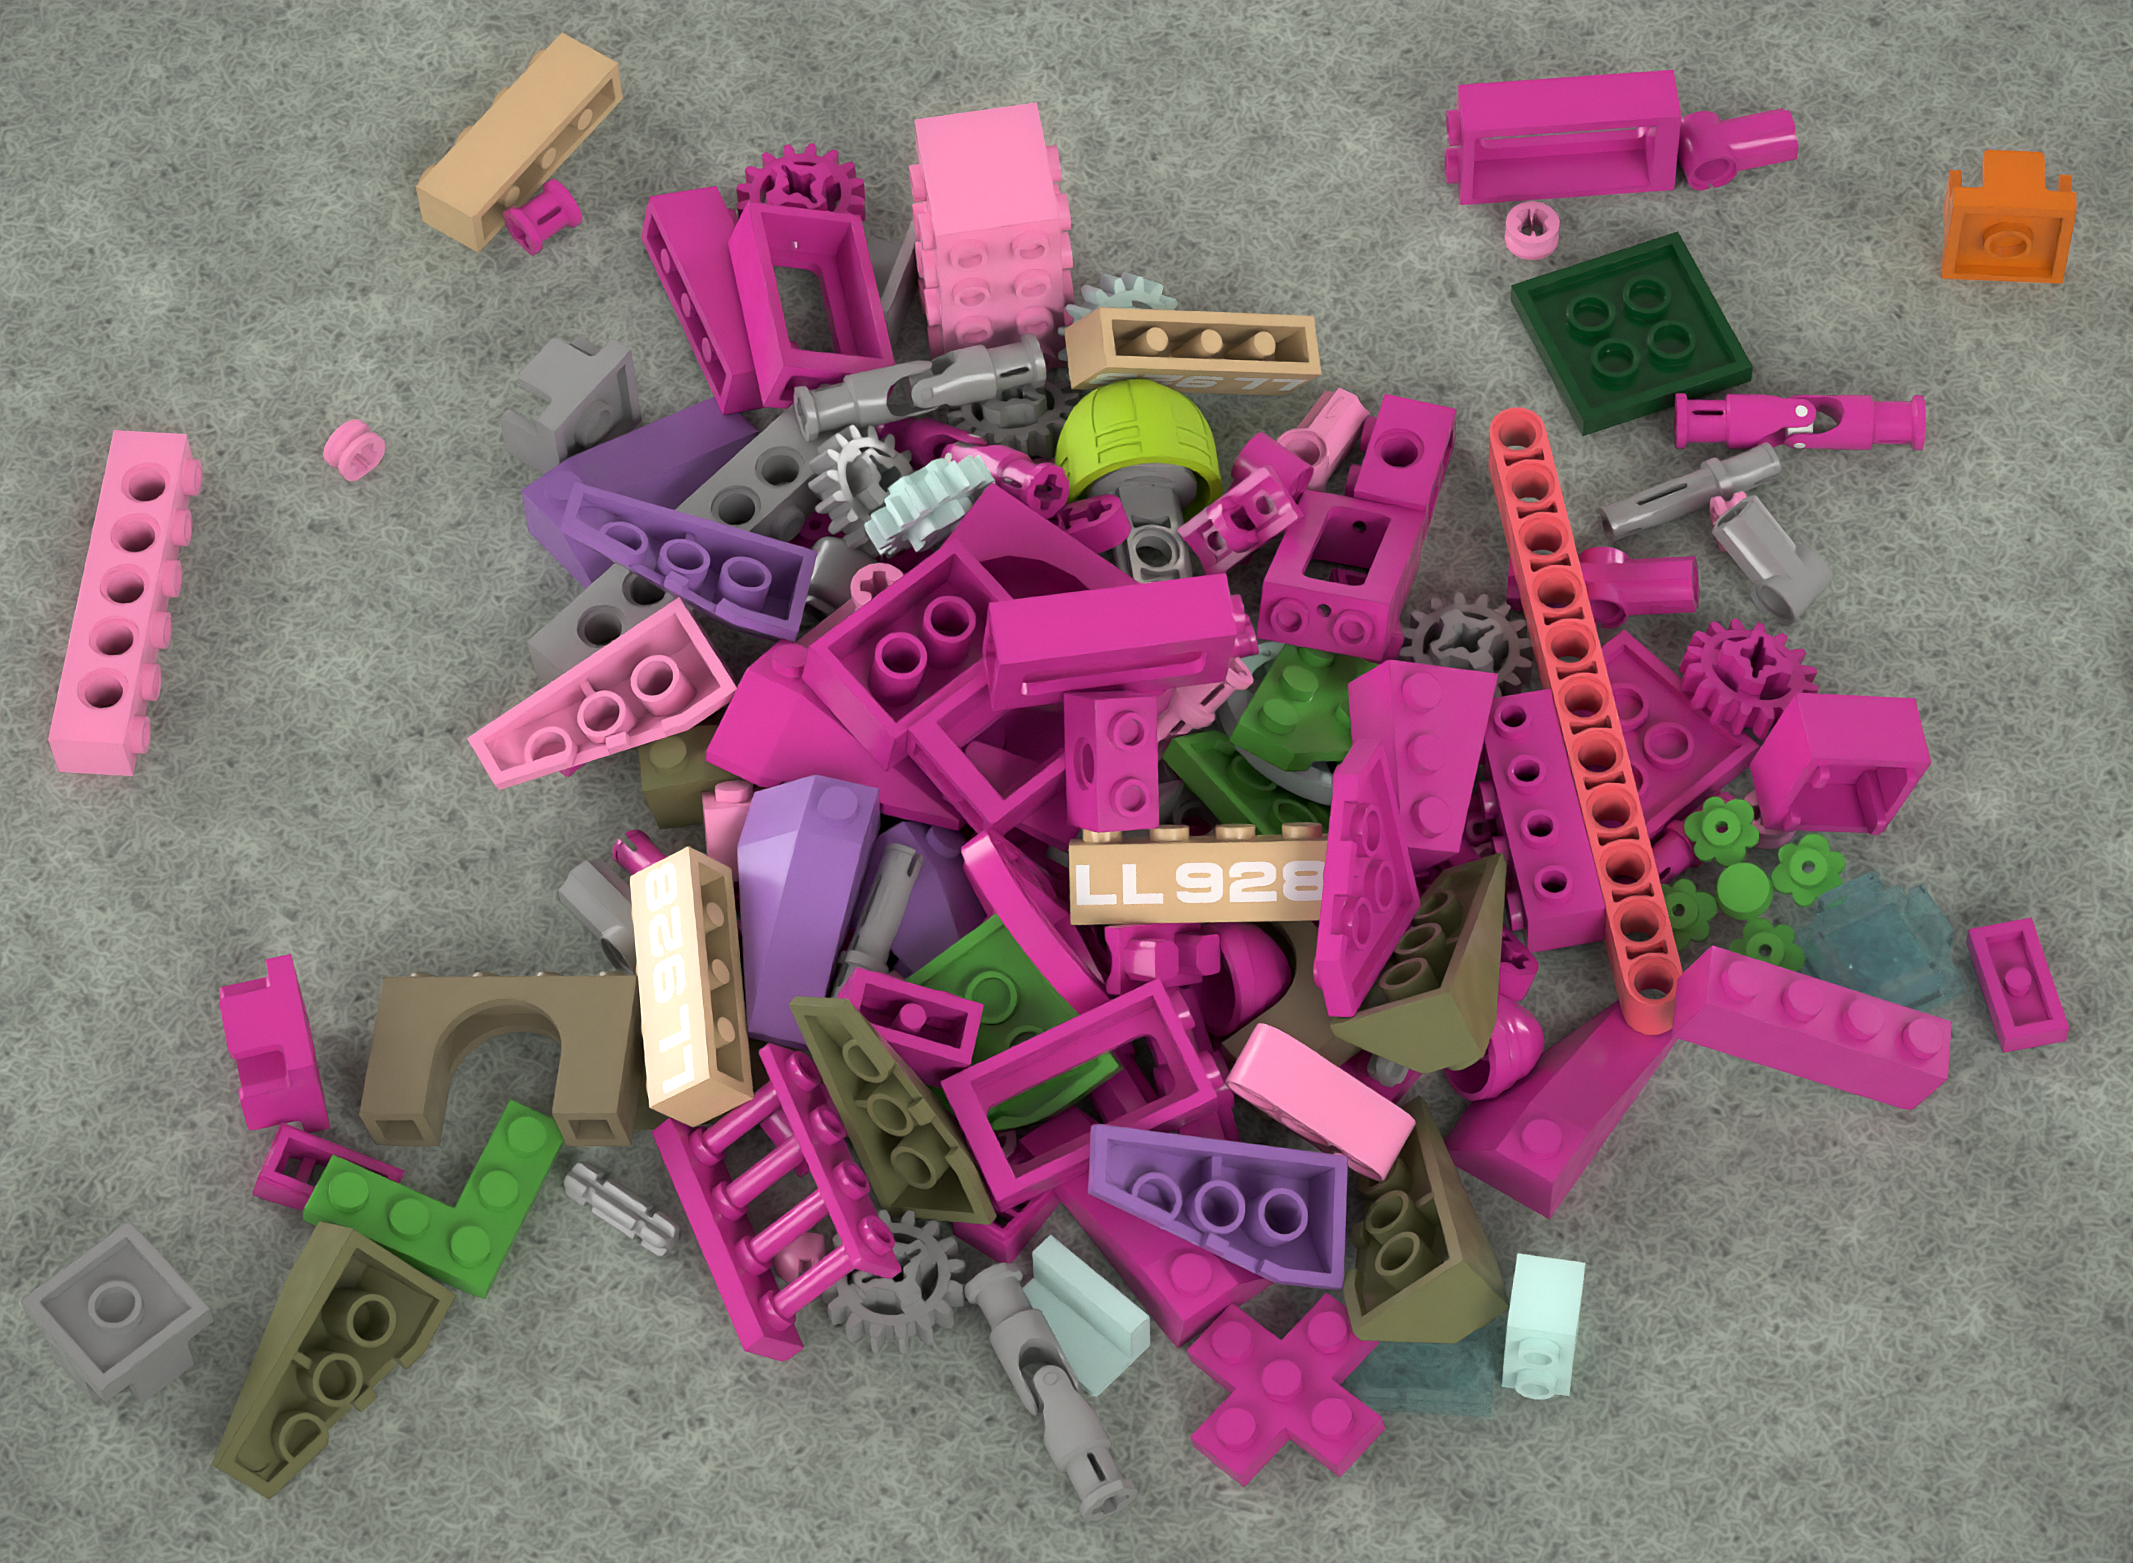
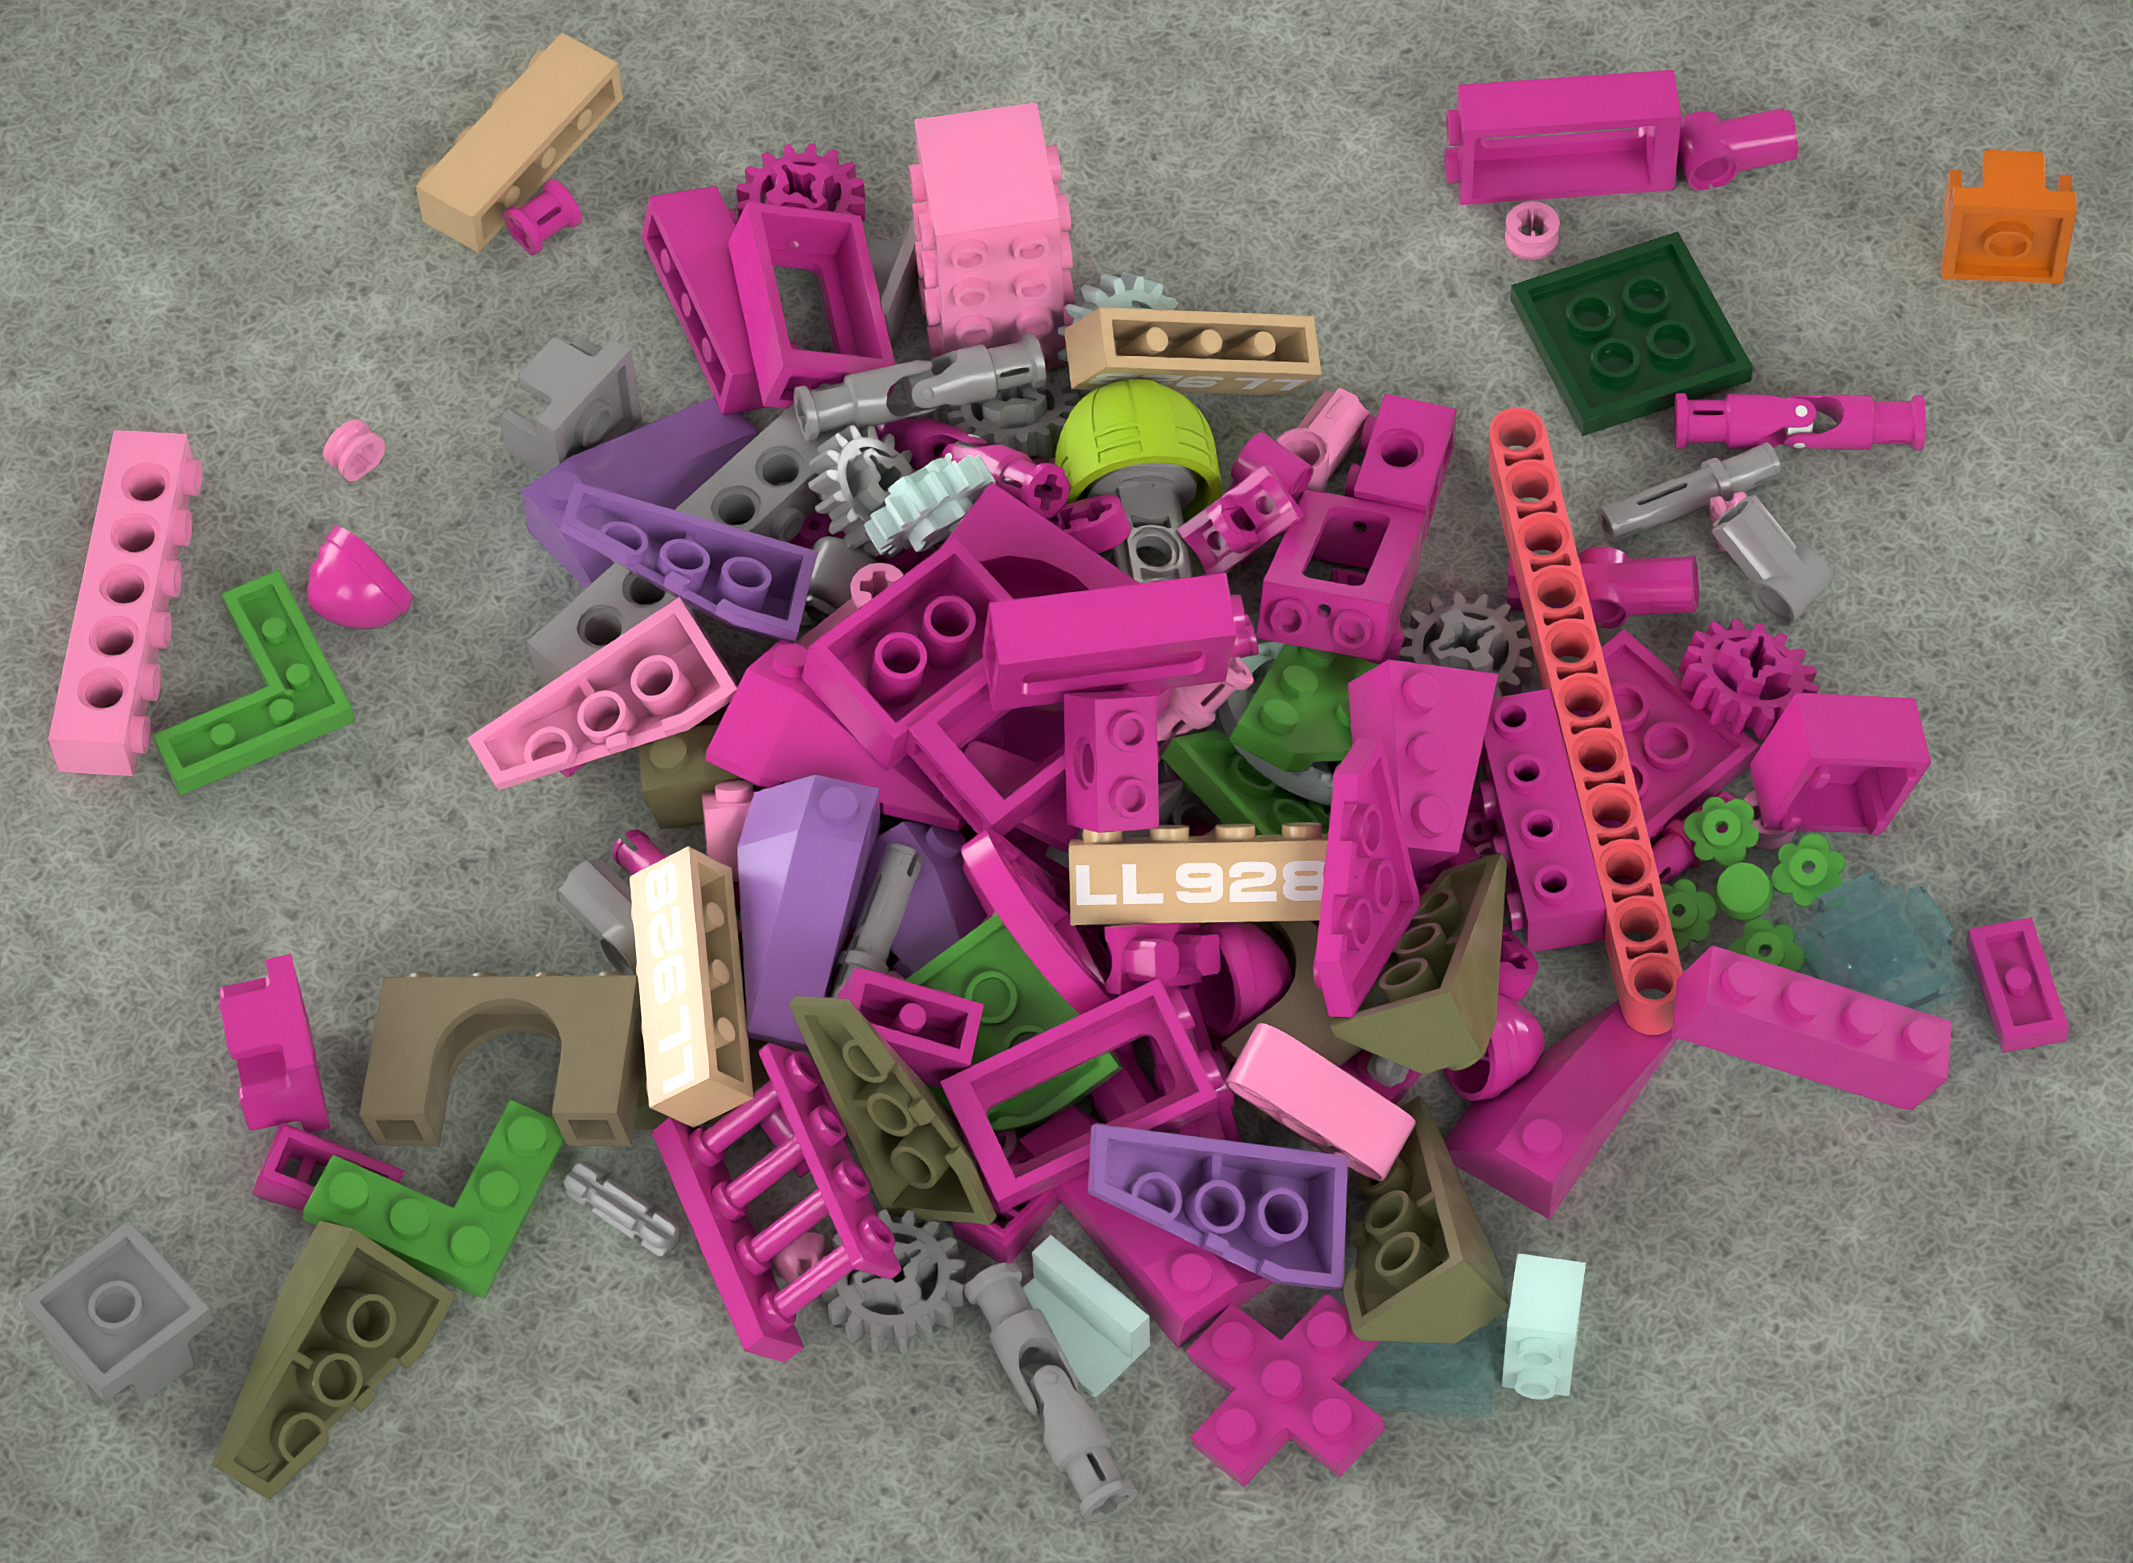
(294, 707): none -> bright green plate
(354, 584): none -> dark pink hat

